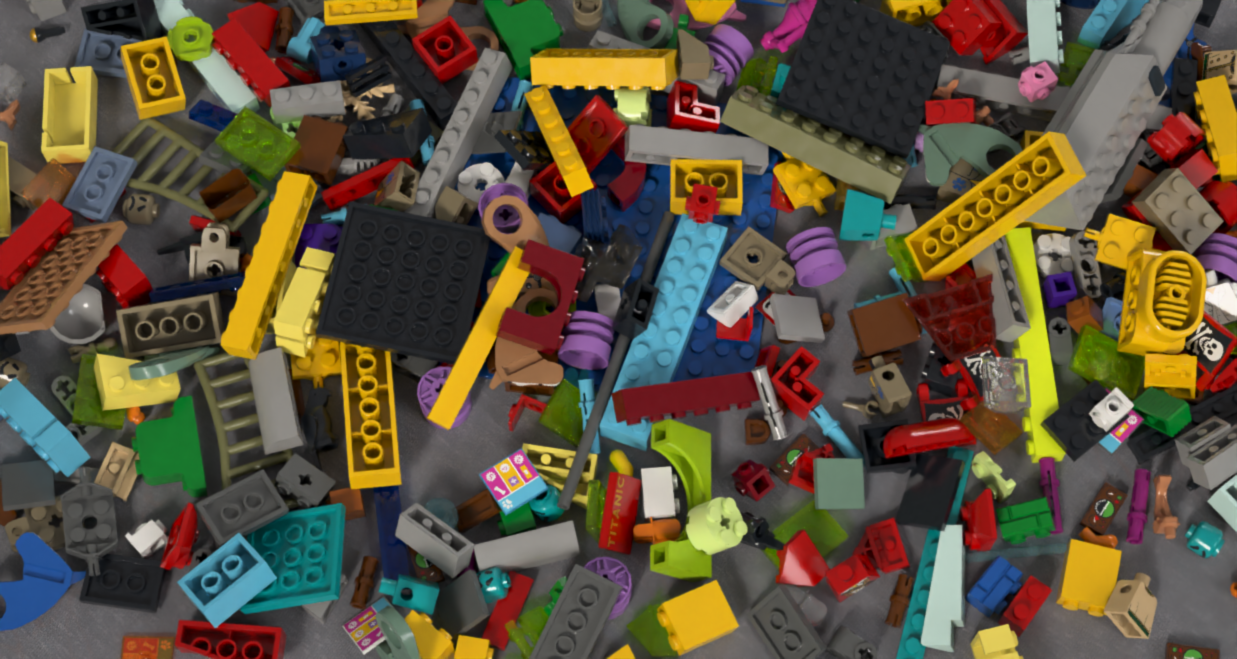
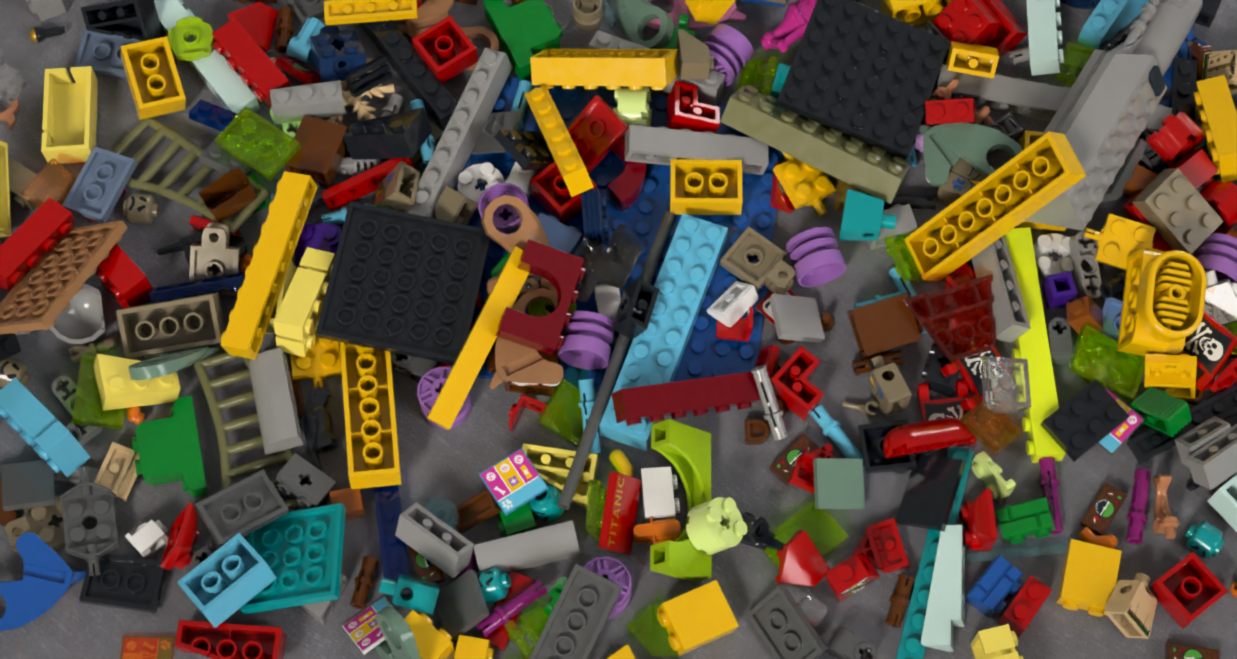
(502, 614): none -> magenta pin
(702, 204): red brick -> none
(752, 480): dark red brick -> none
(972, 59): none -> yellow hinge
(1037, 82): bright pink brick -> none
(1111, 409): white brick -> none
(1188, 590): none -> red brick

